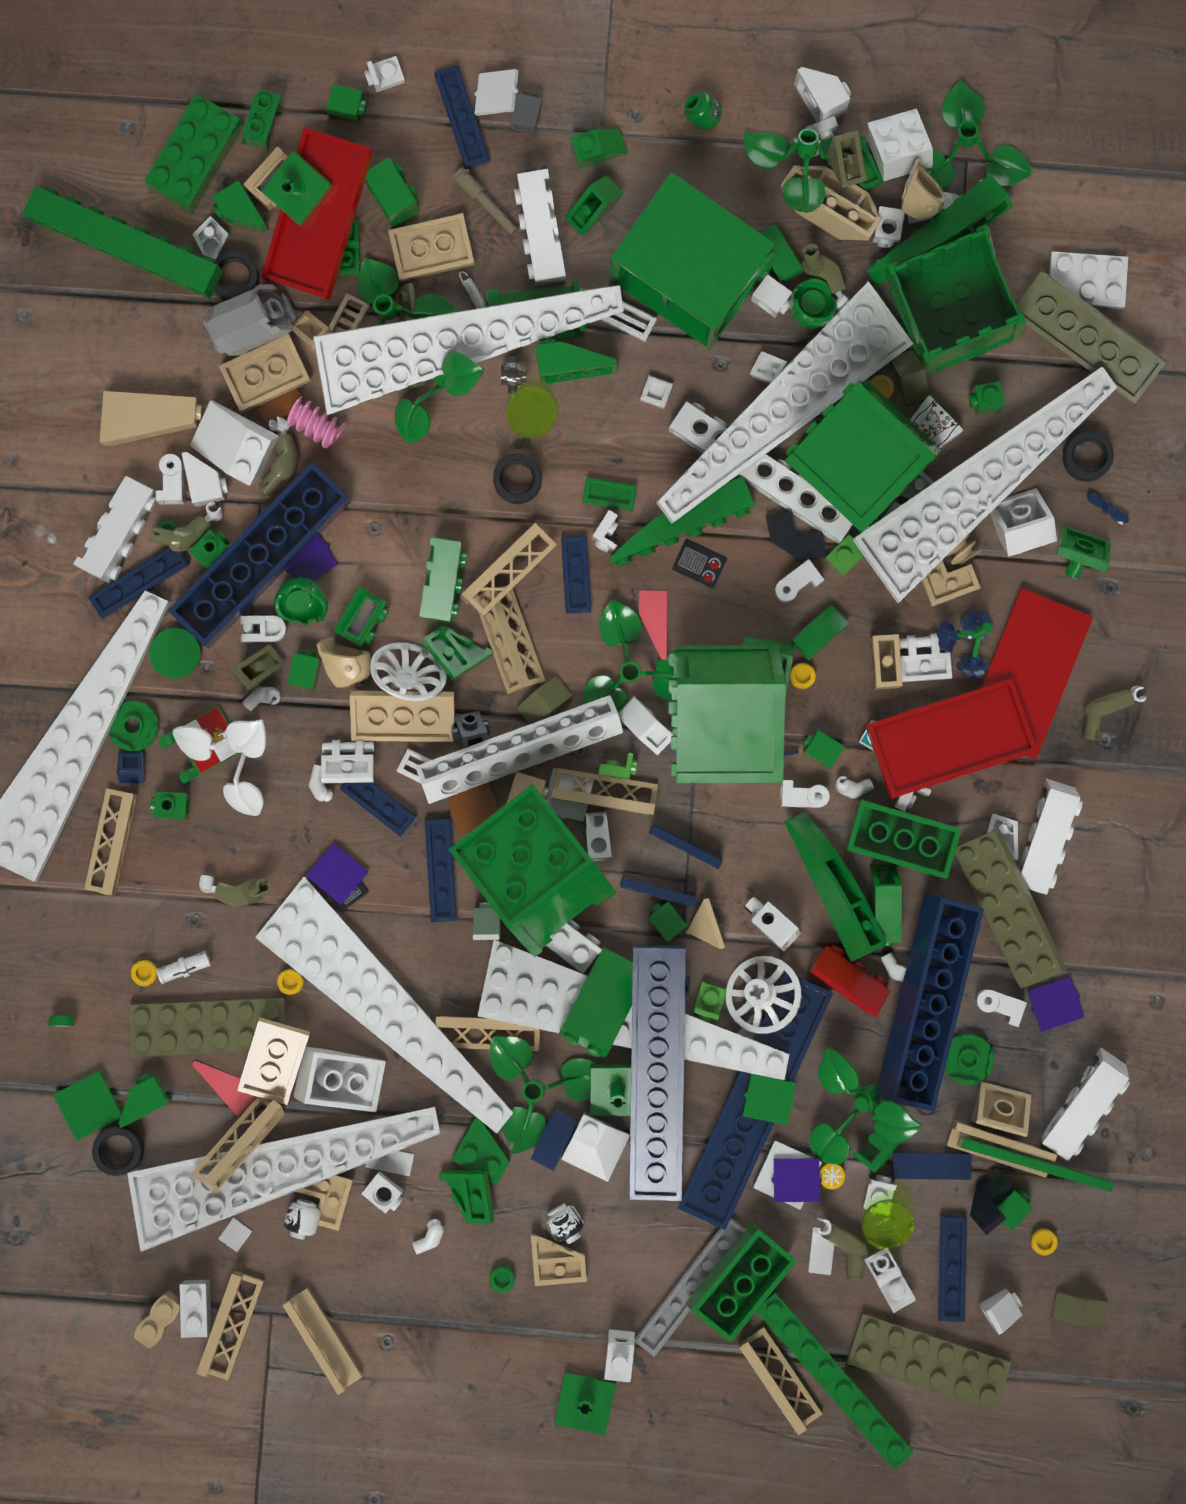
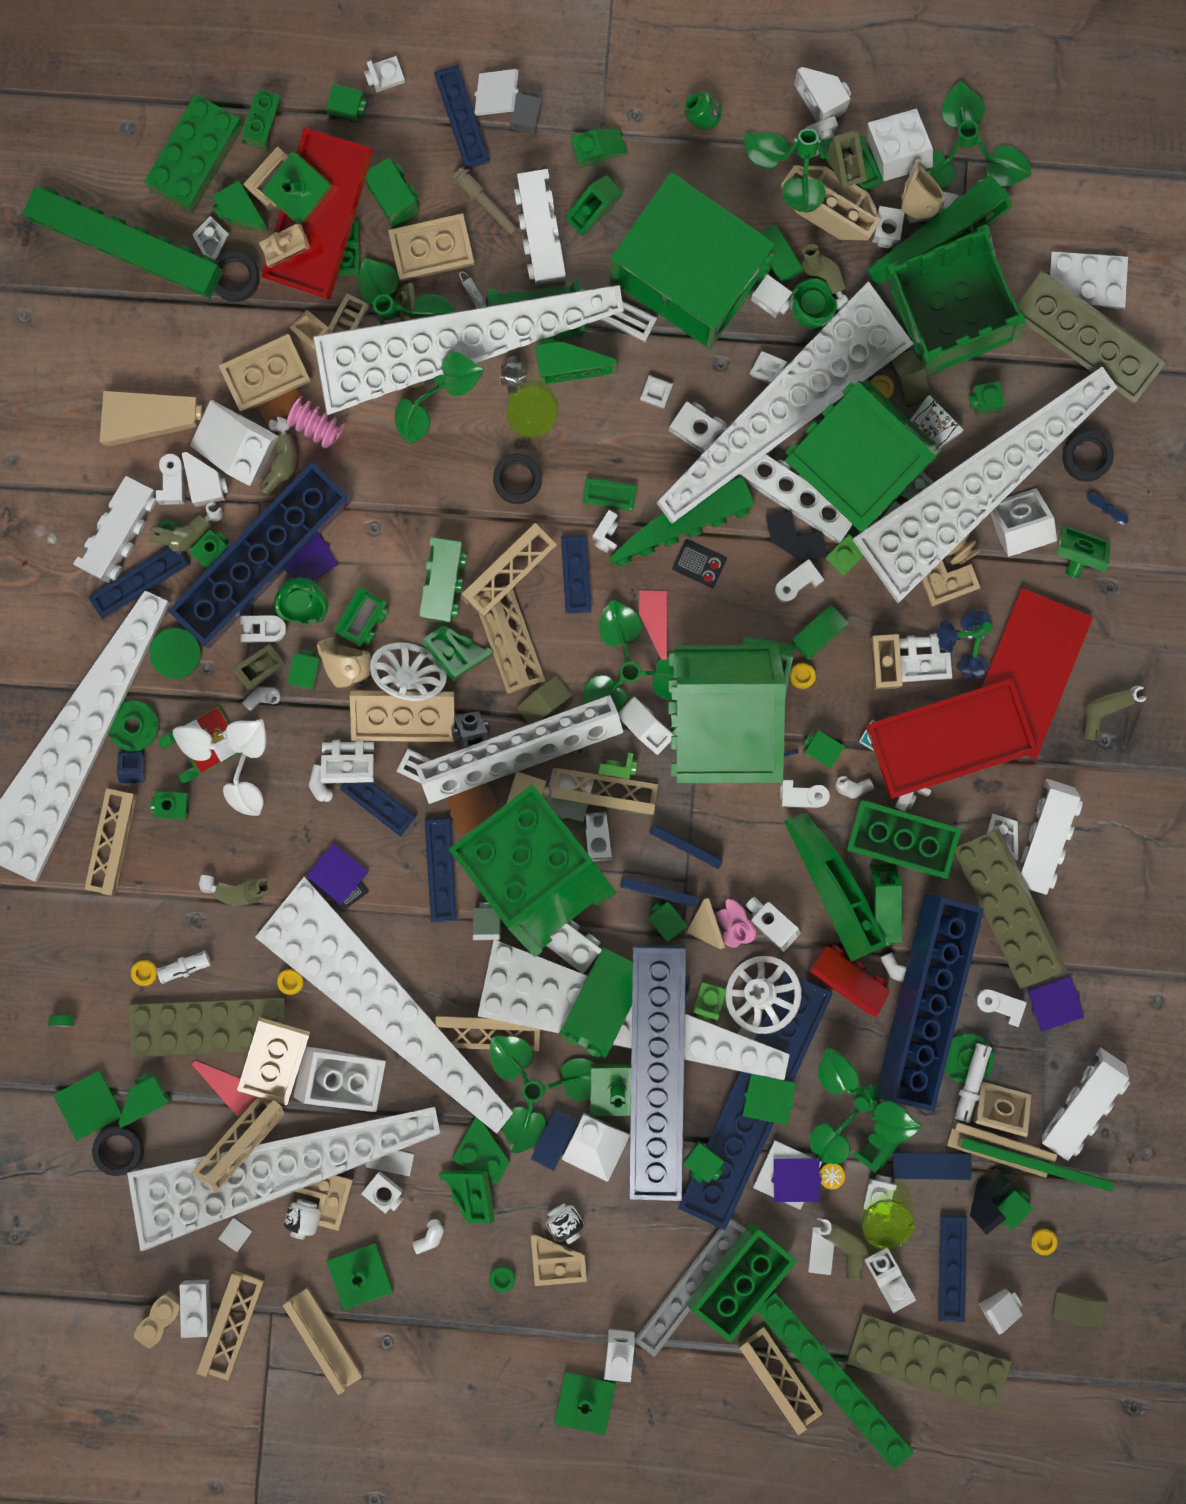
(249, 320): light grey brick -> none
(284, 245): none -> tan hips
(359, 1276): none -> green tile
(703, 1163): none -> green brick
(736, 925): none -> bright pink plate
(973, 1081): none -> white pin

